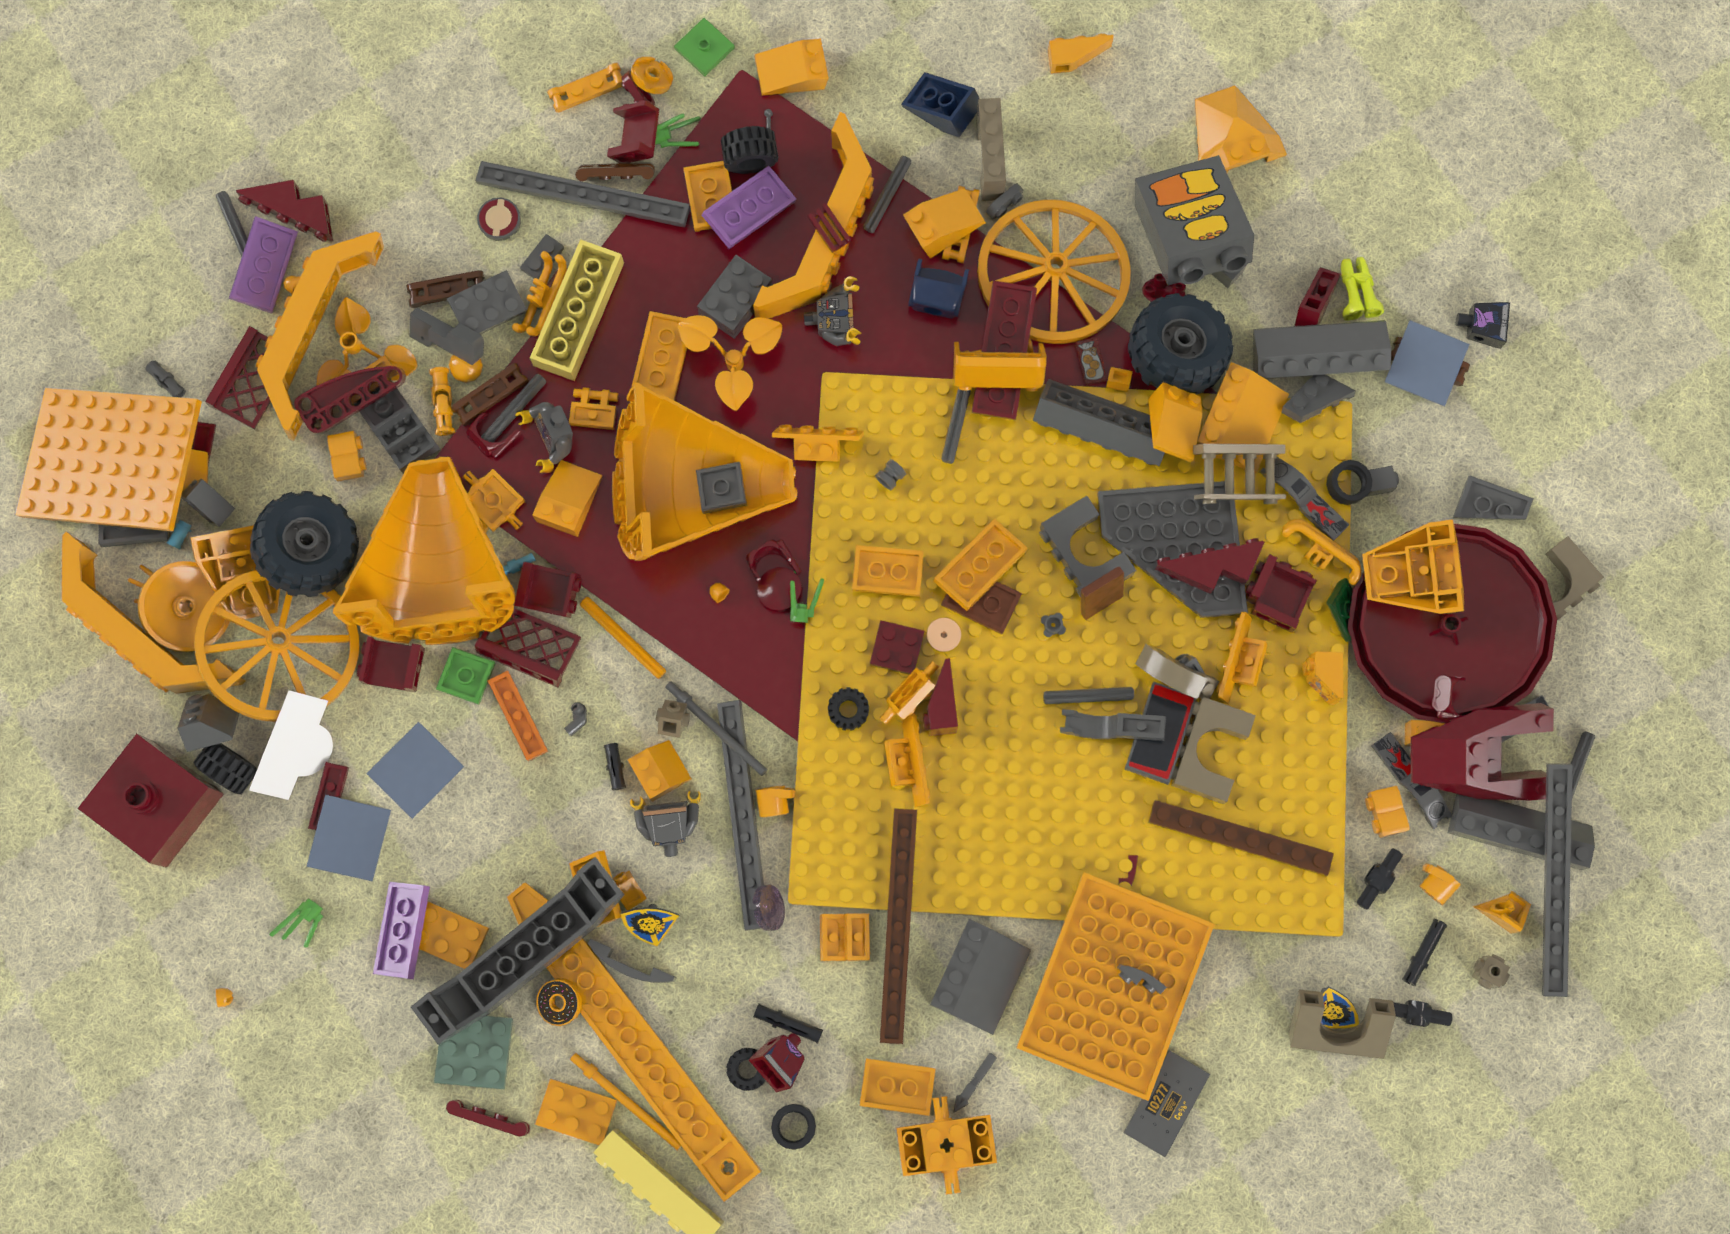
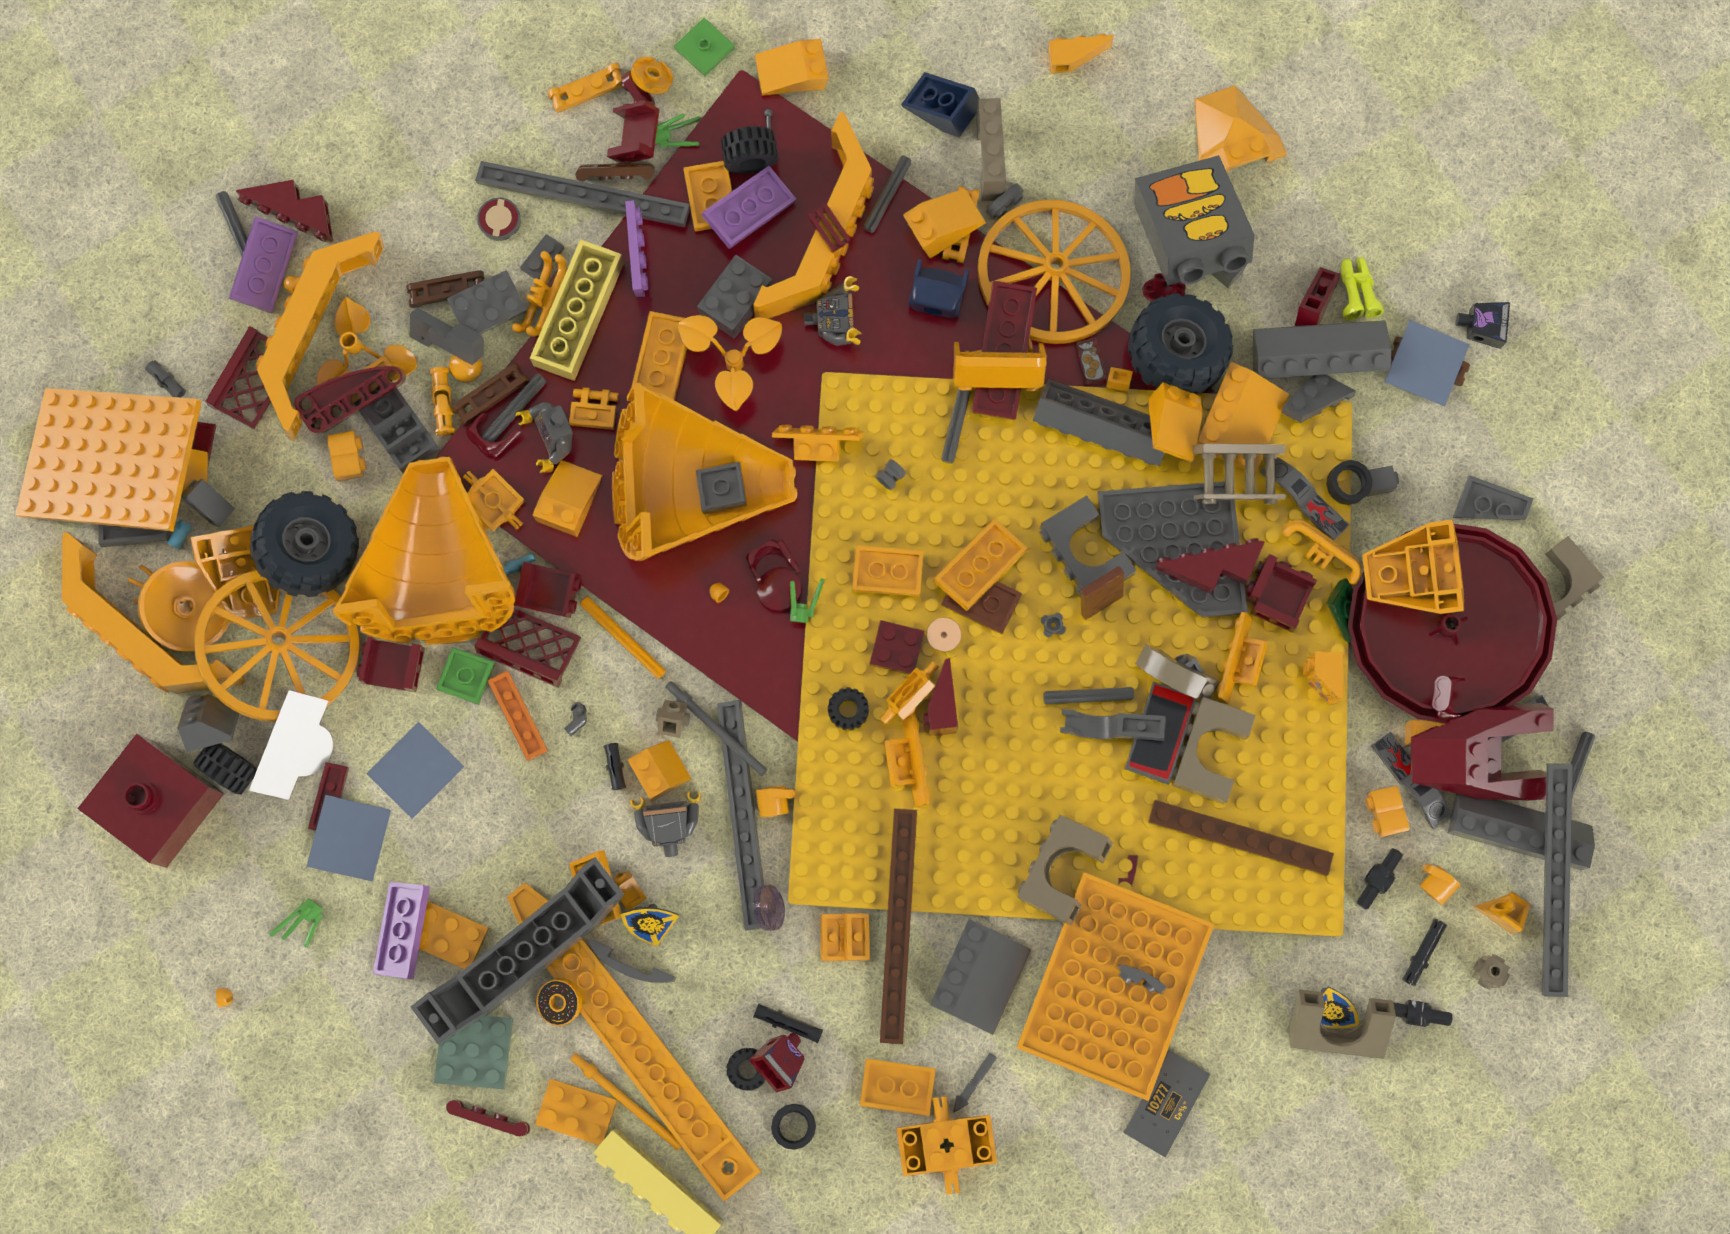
(636, 241): none -> medium lavender plate
(1064, 838): none -> dark tan arch

